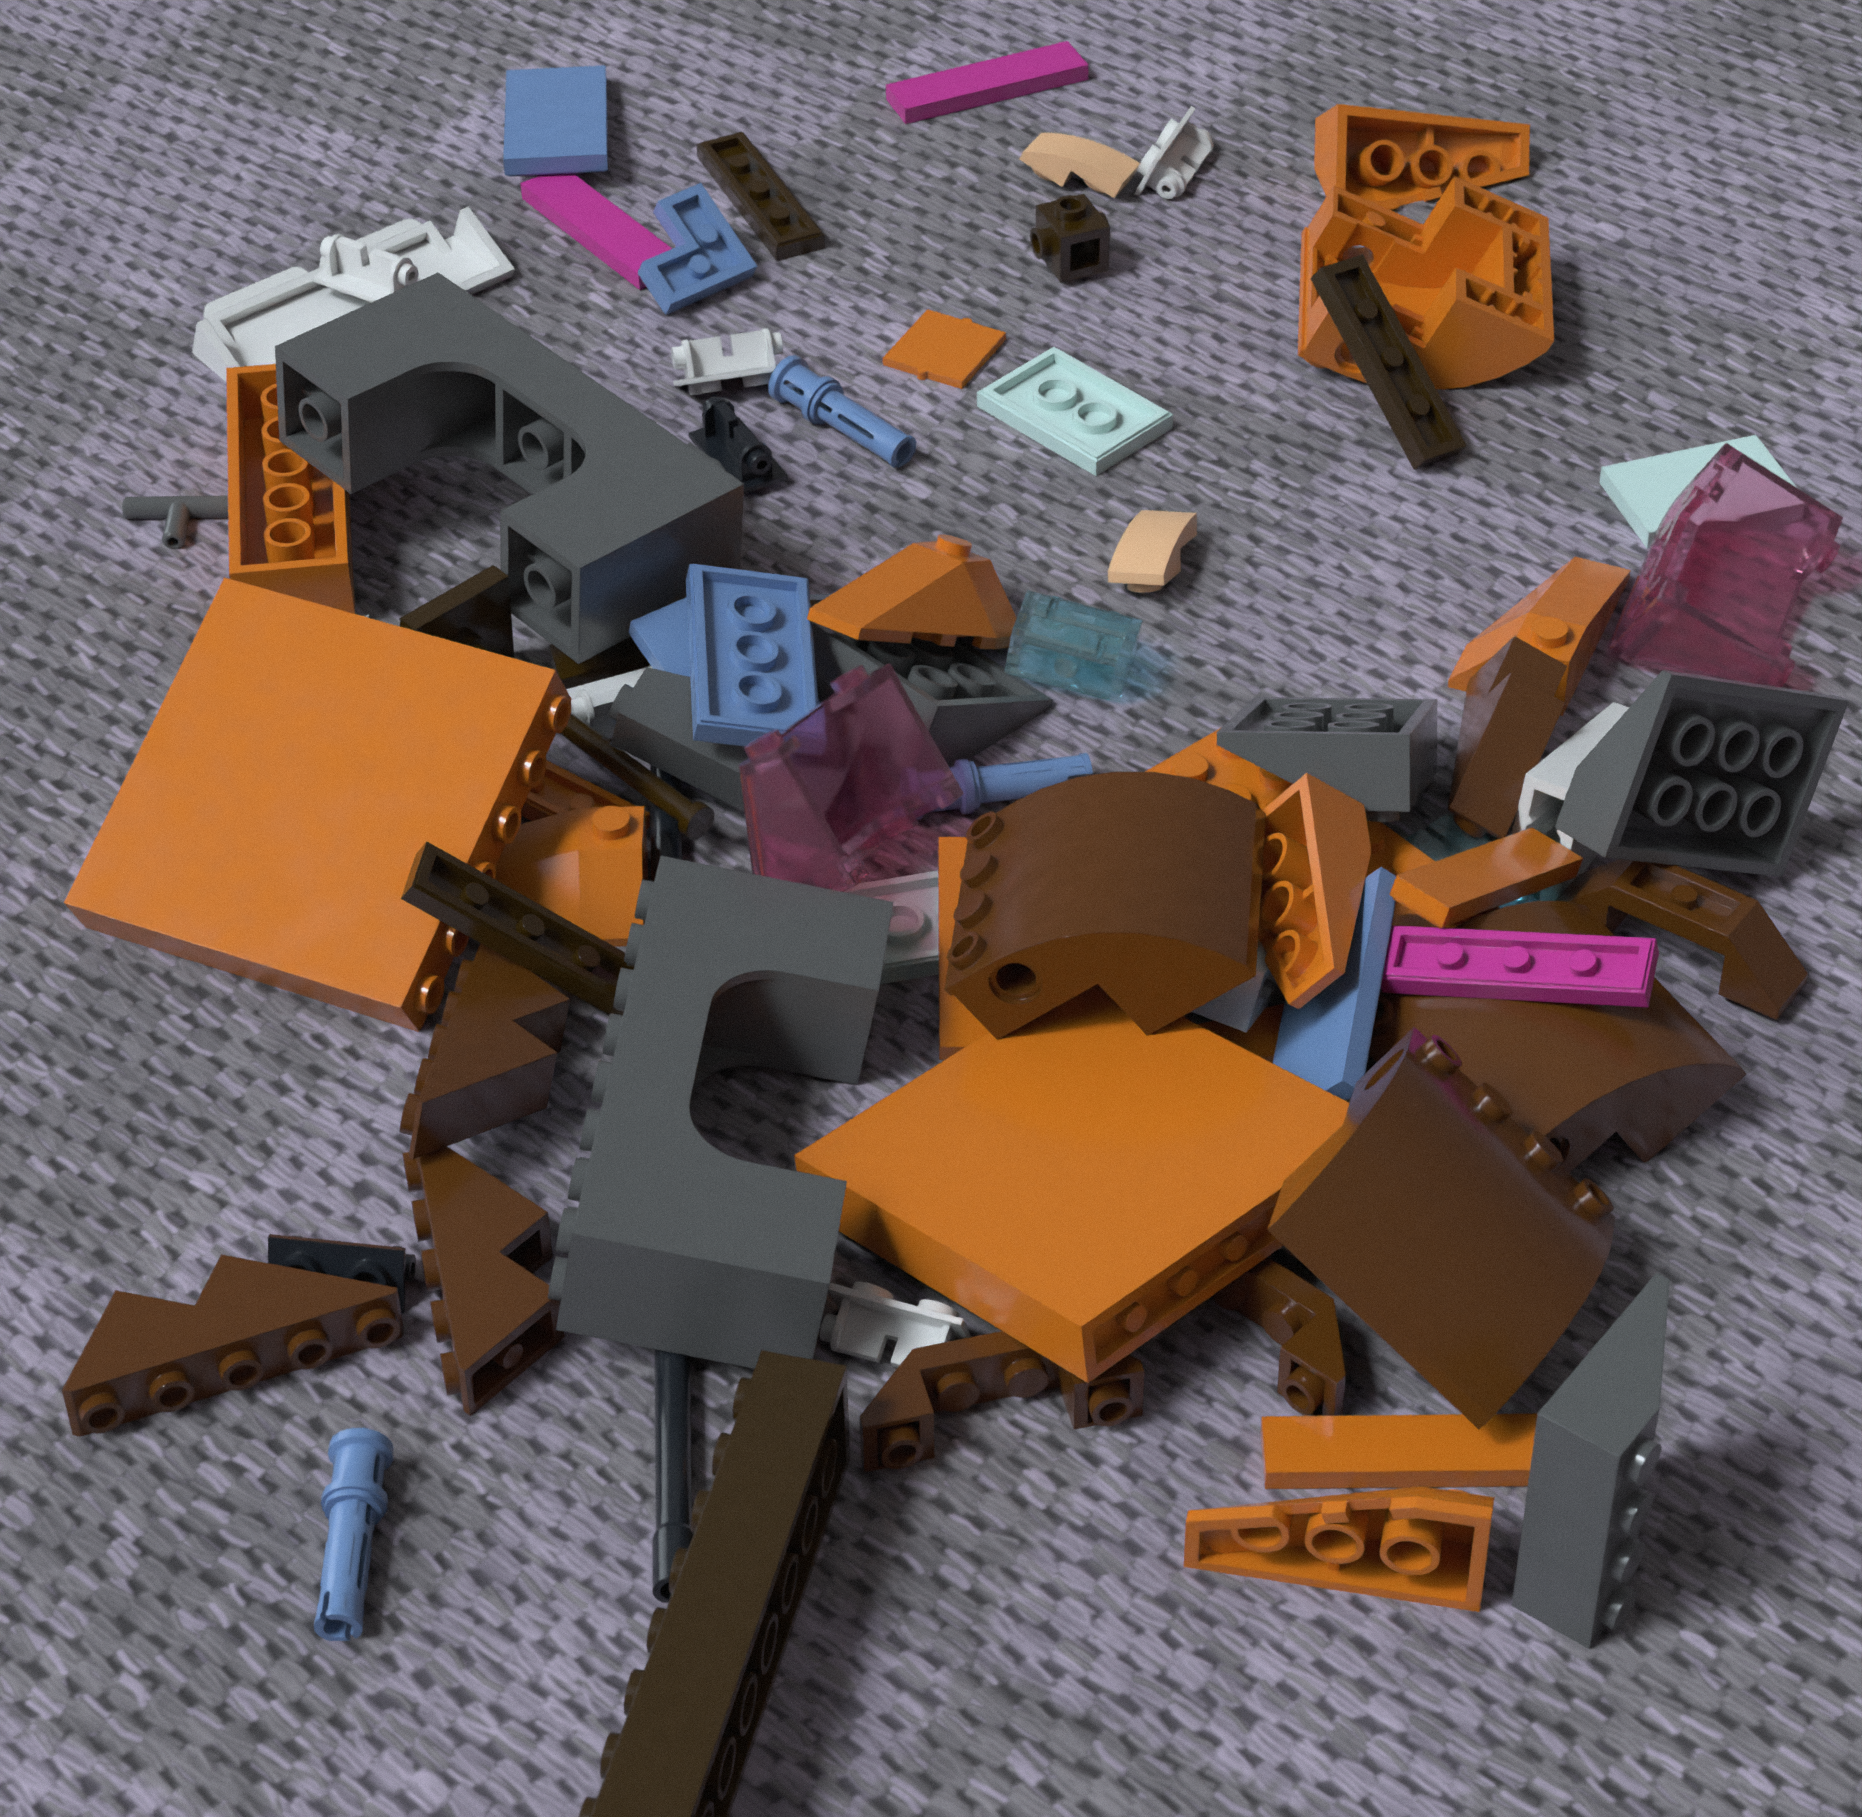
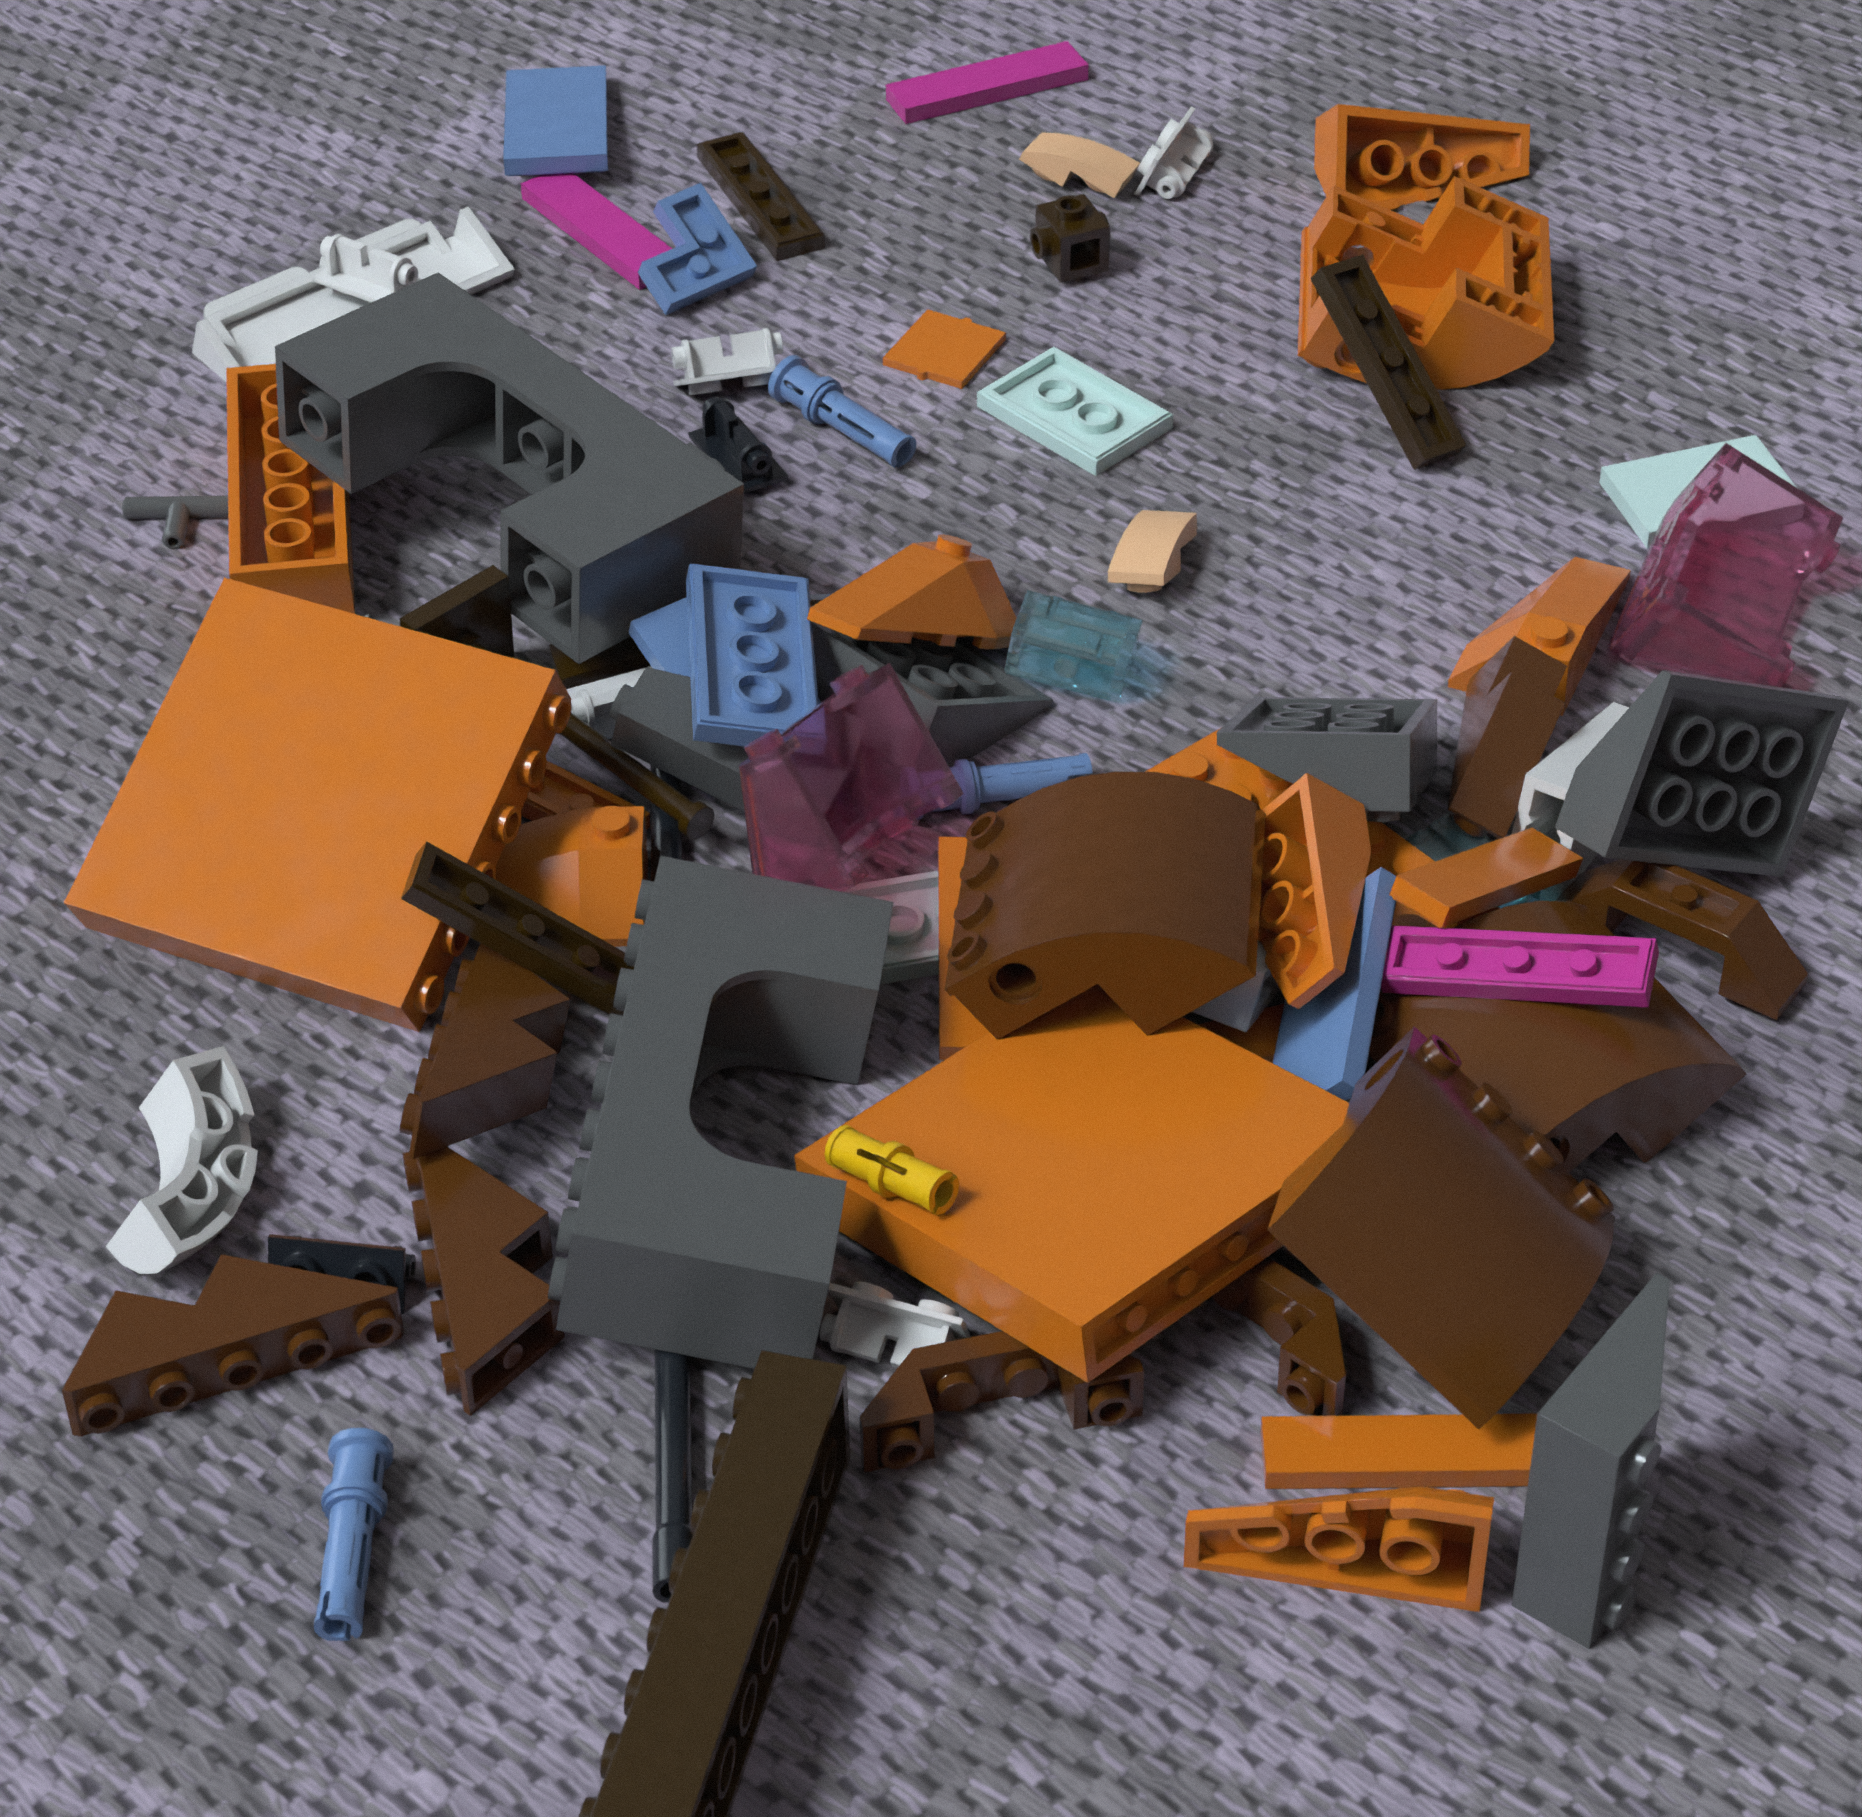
(205, 1158): none -> white brick
(917, 1179): none -> yellow pin

